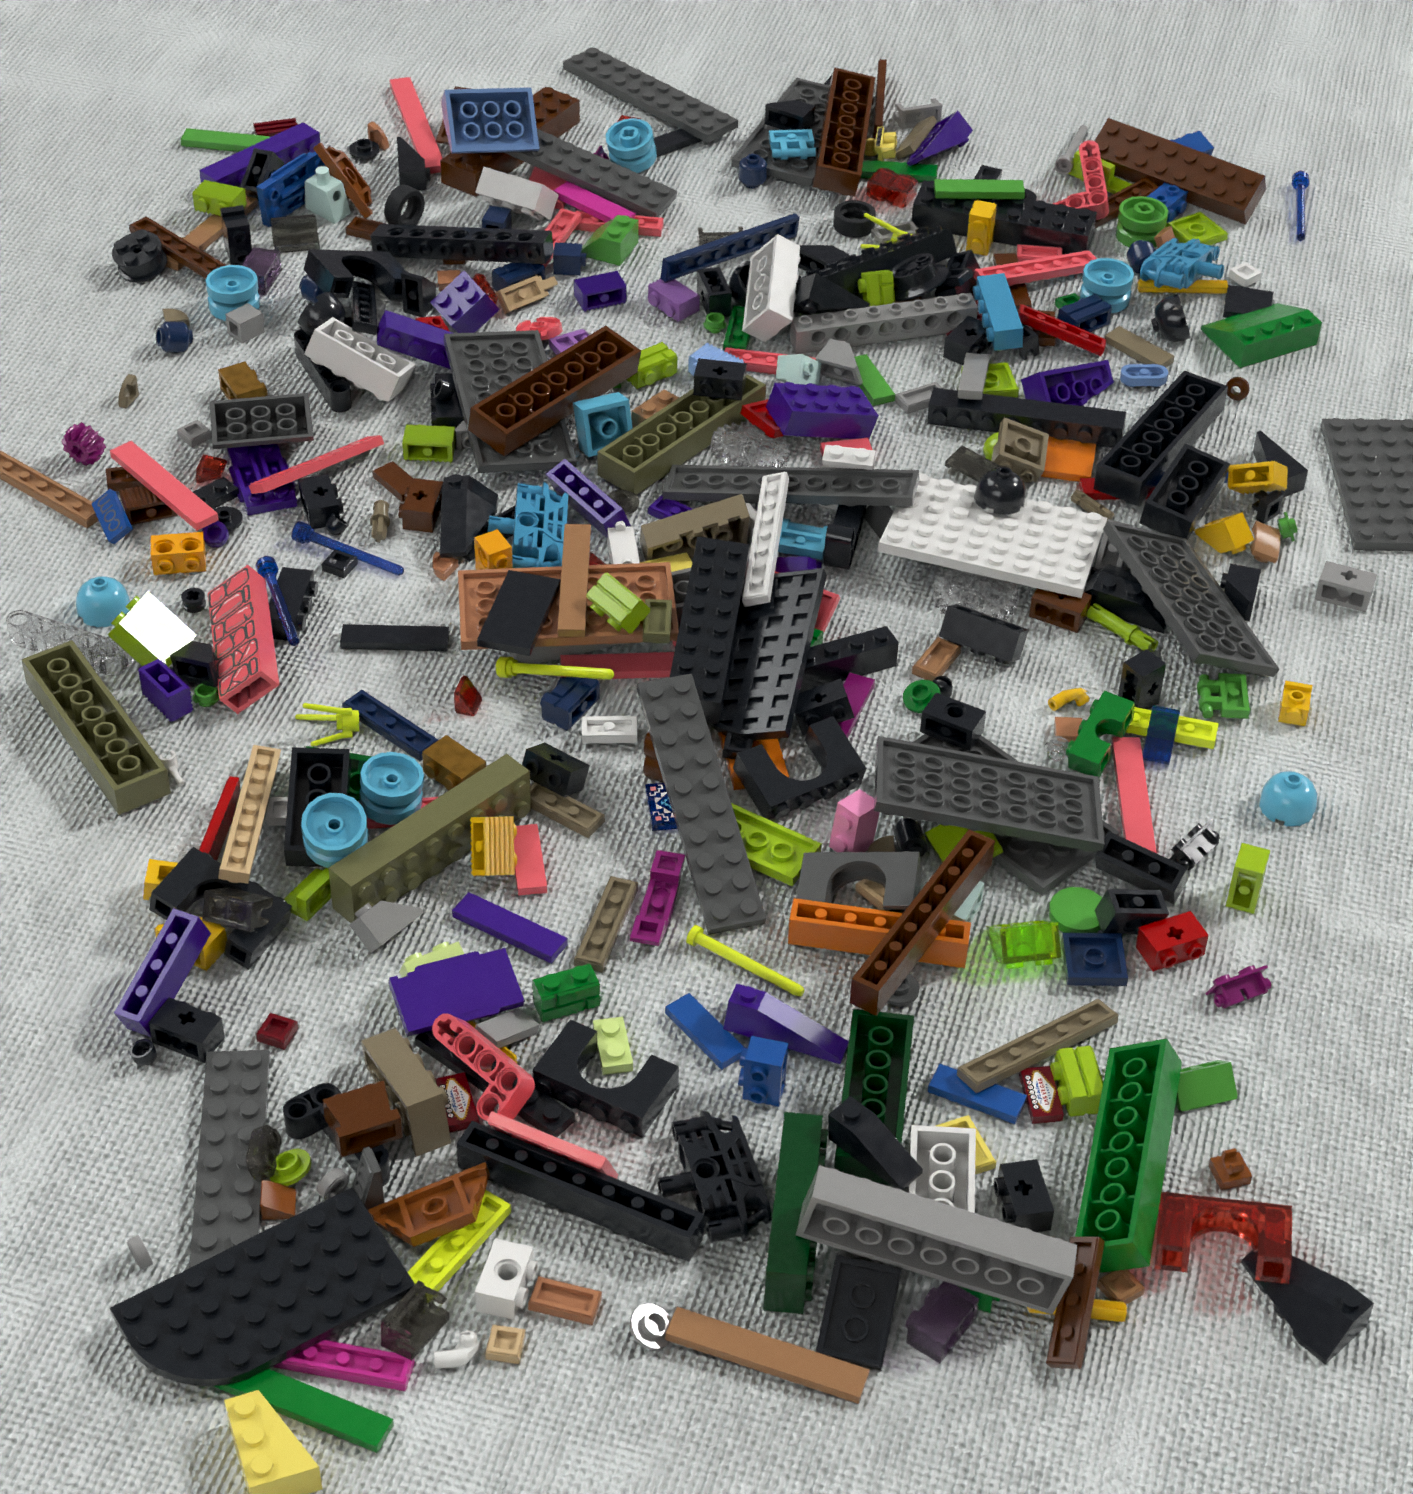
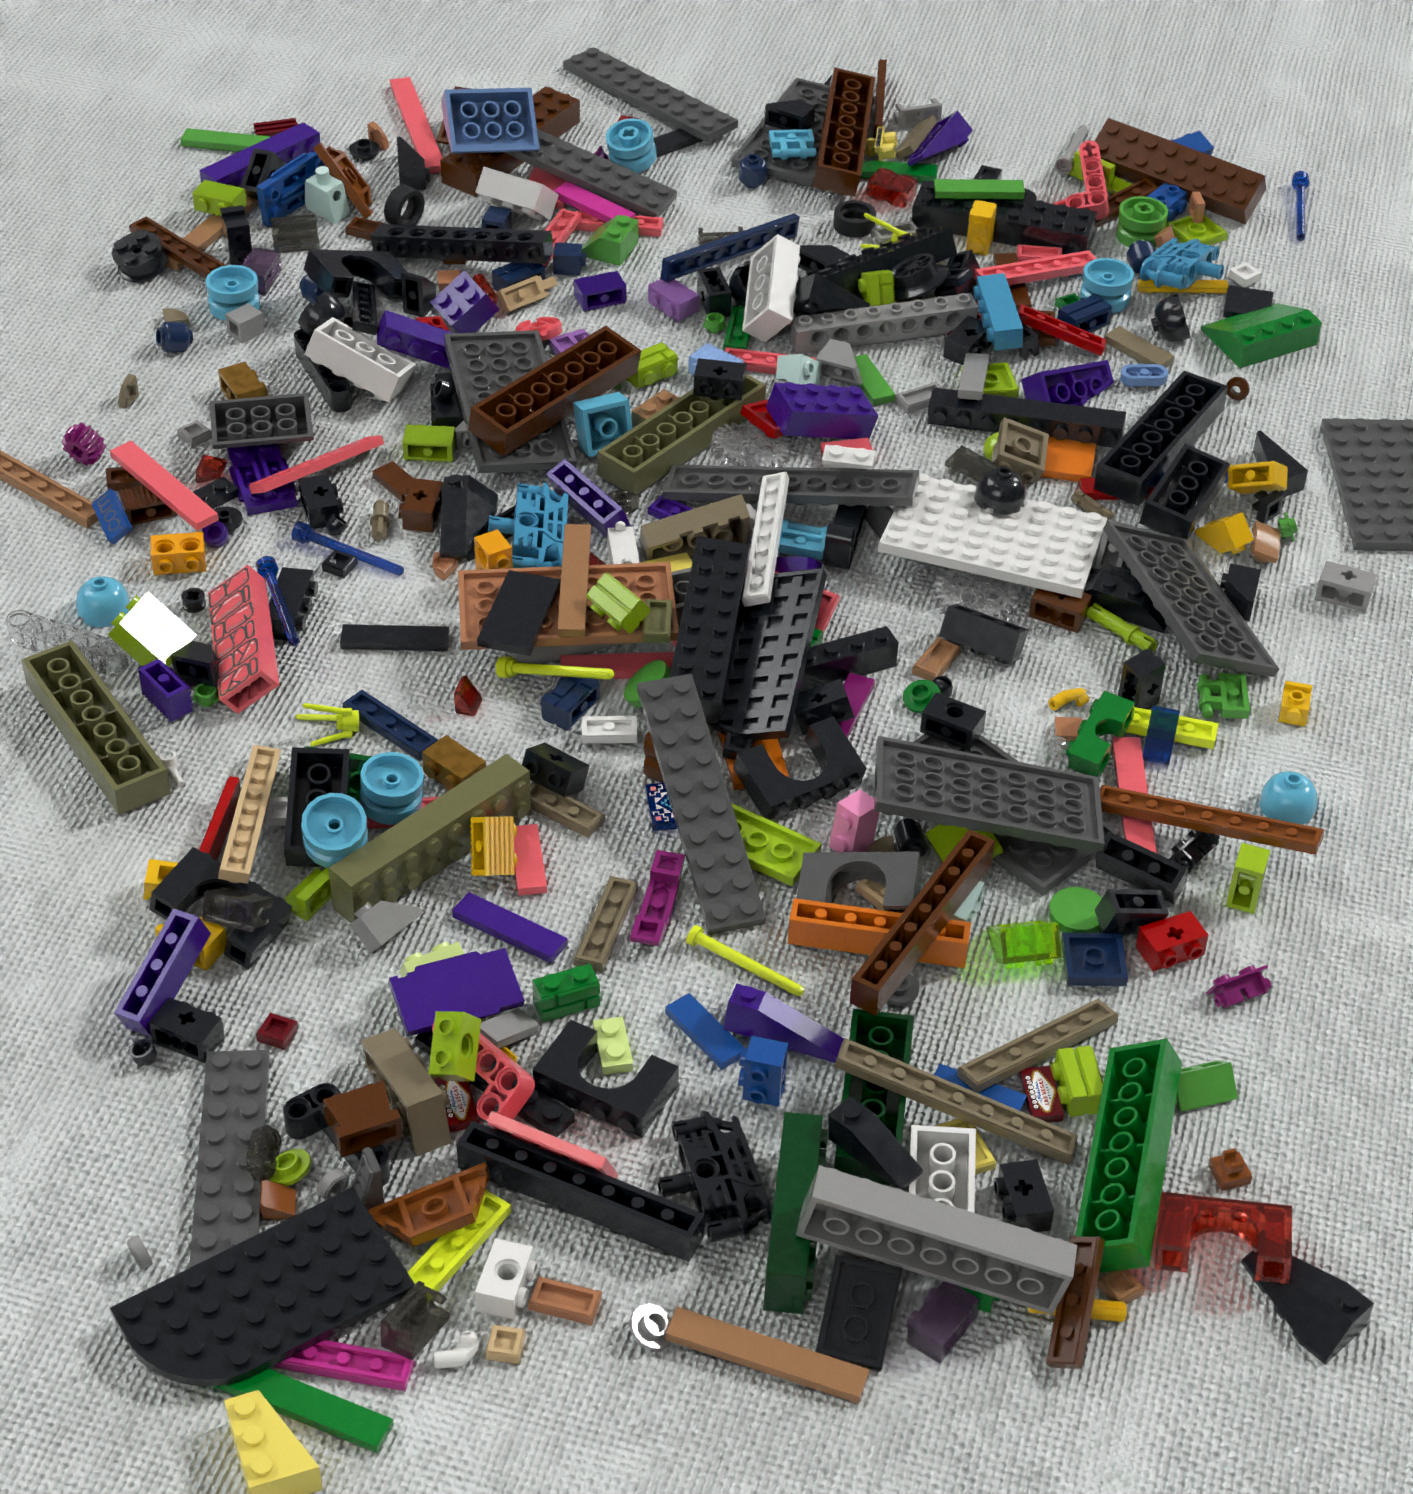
(454, 1046): none -> lime brick
(652, 671): none -> bright green tile
(956, 1101): none -> dark tan tile
(1196, 207): none -> nougat tile
(1211, 820): none -> dark orange tile

